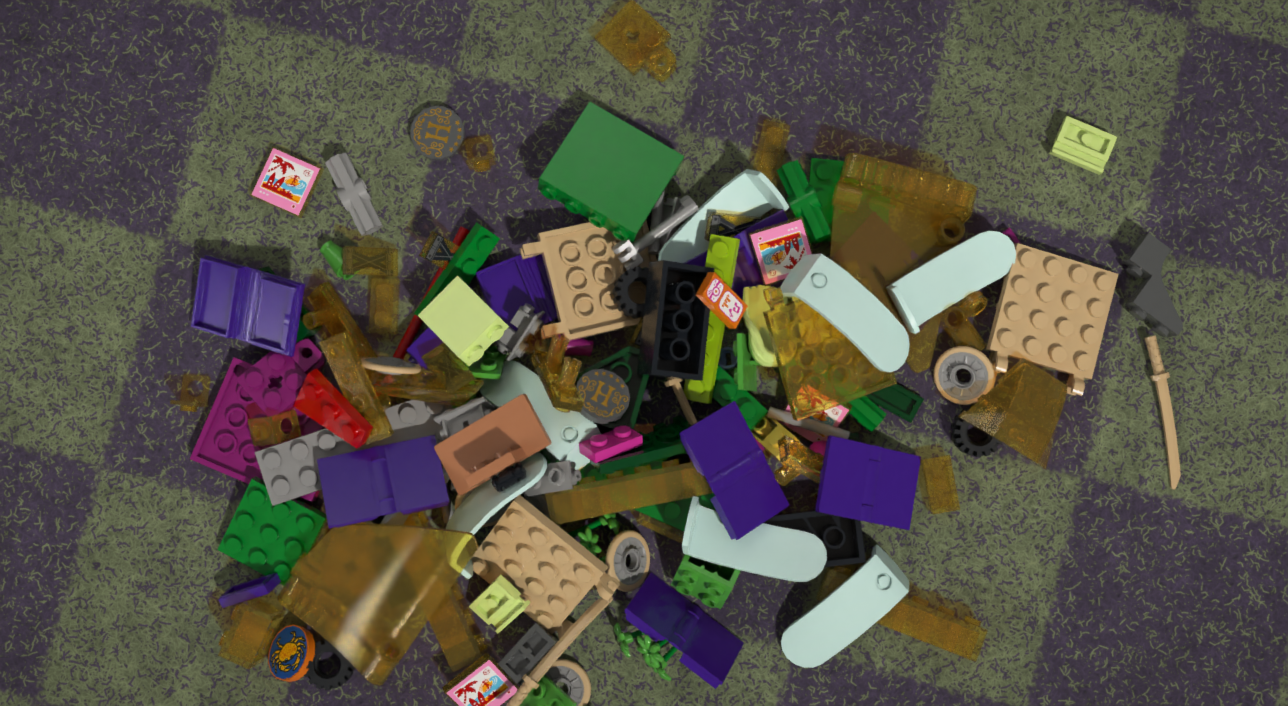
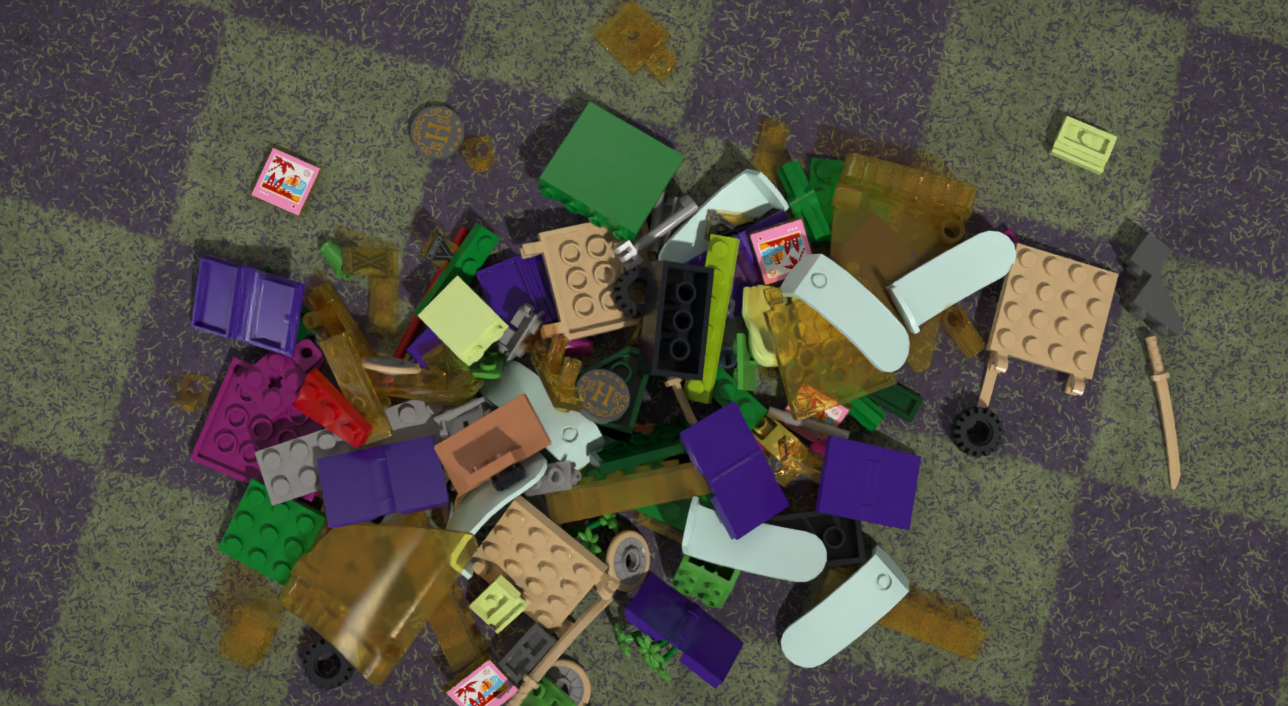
(249, 590): dark purple tile -> none
(268, 429): clear yellow bracket -> none
(291, 653): tile -> none
(354, 194): light grey piece -> none
(610, 444): dark pink plate -> none
(721, 300): tile -> none
(940, 484): clear yellow plate -> none
(963, 358): light grey wheel -> none
(974, 303): clear yellow tile -> none
(1021, 411): clear yellow wedge -> none

